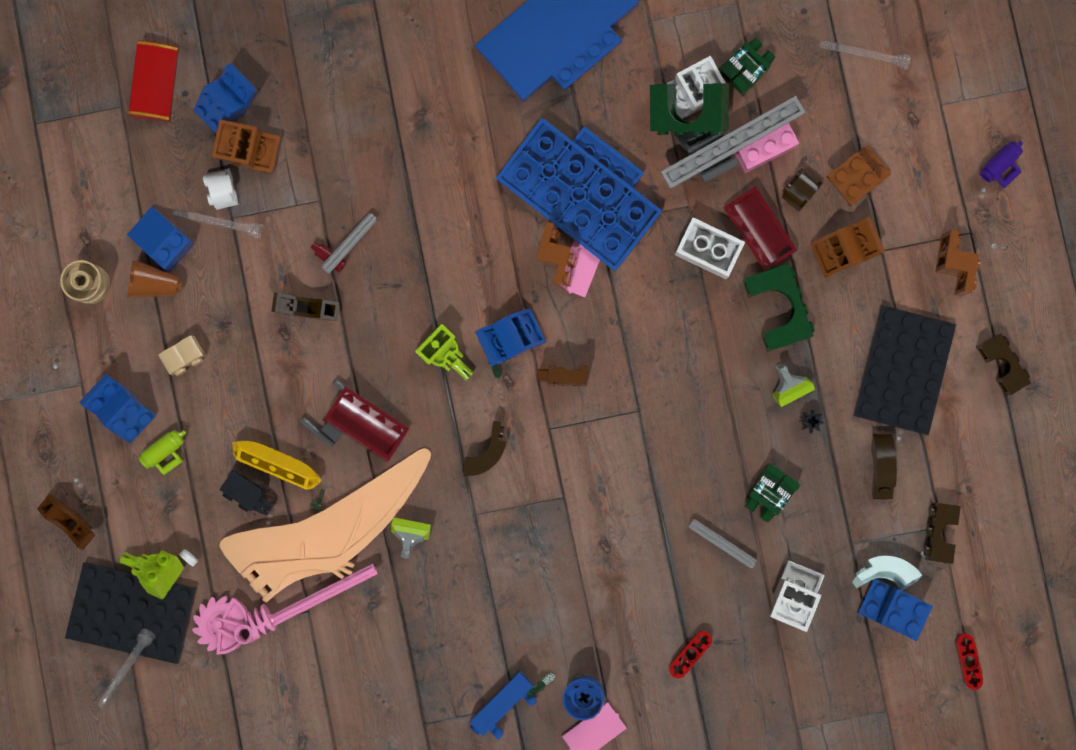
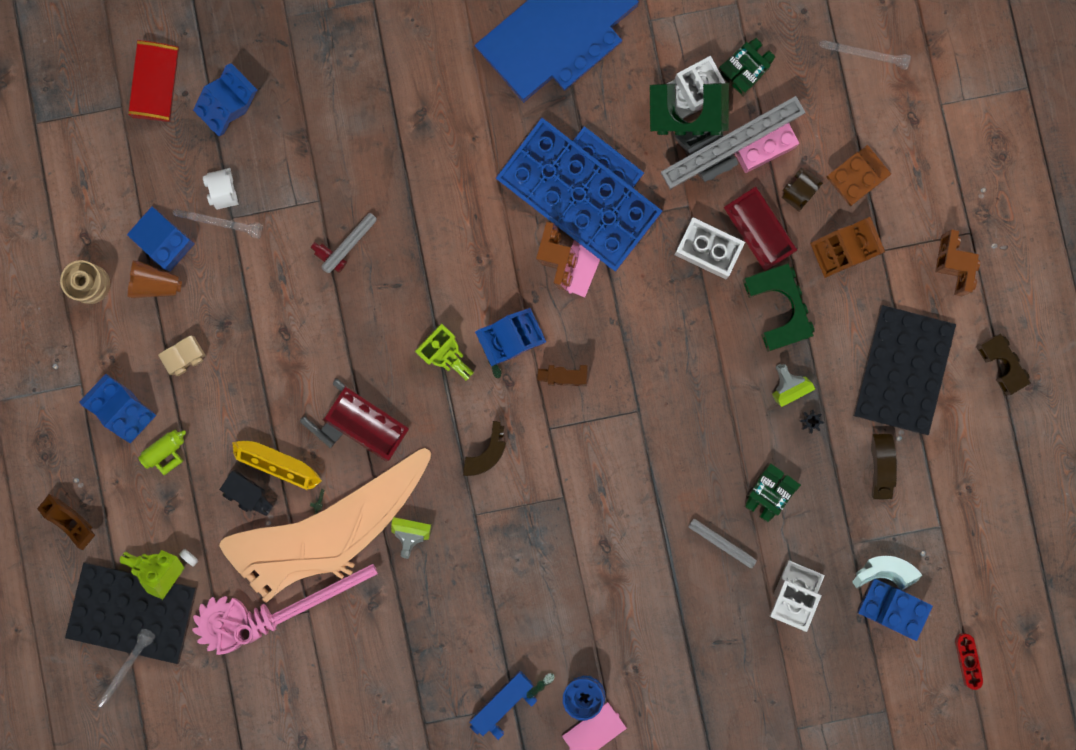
(246, 146): dark orange bracket -> none
(305, 307): dark brown arch -> none
(703, 646): red beam -> none
(936, 547): dark brown arch -> none
(1001, 162): dark purple piece -> none

